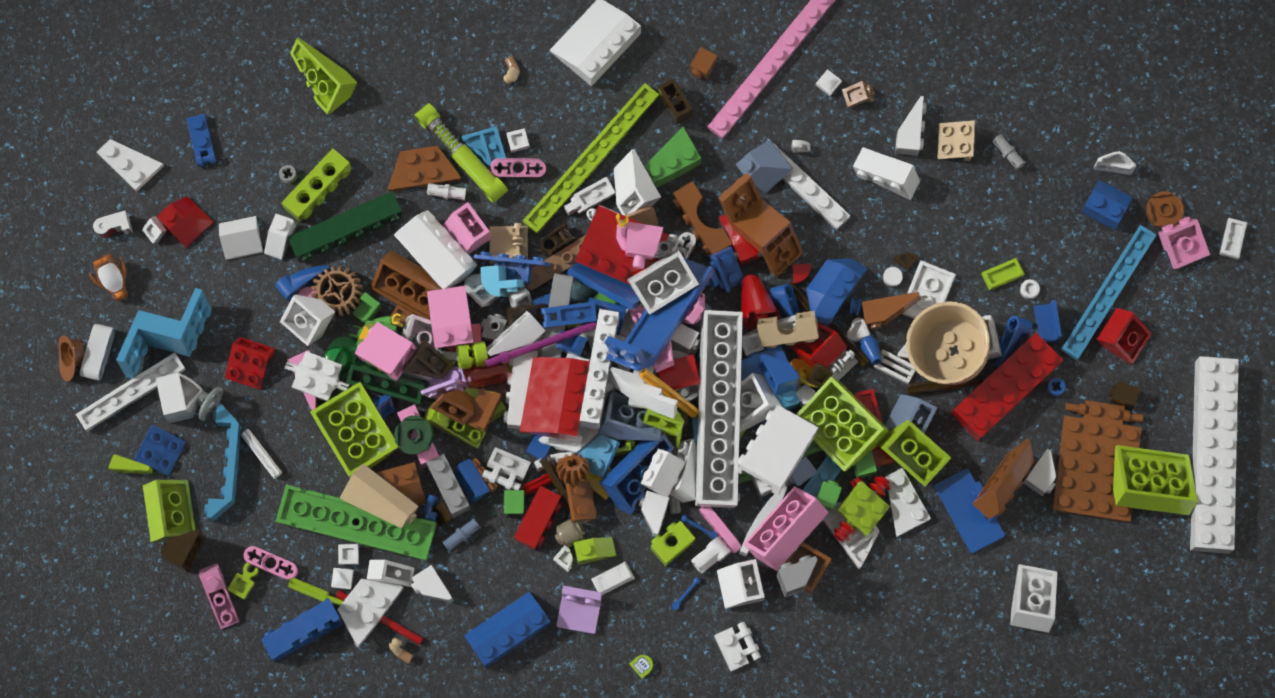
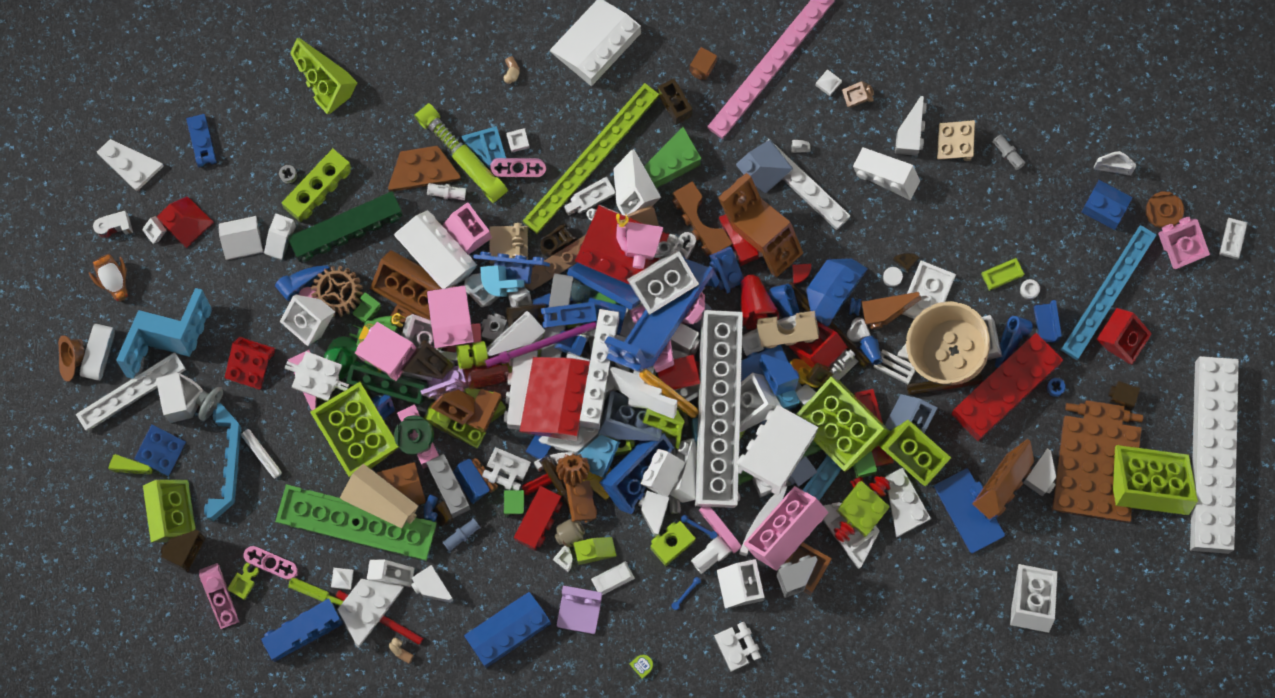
(348, 554): white plate -> none
(829, 494): bright green brick -> none

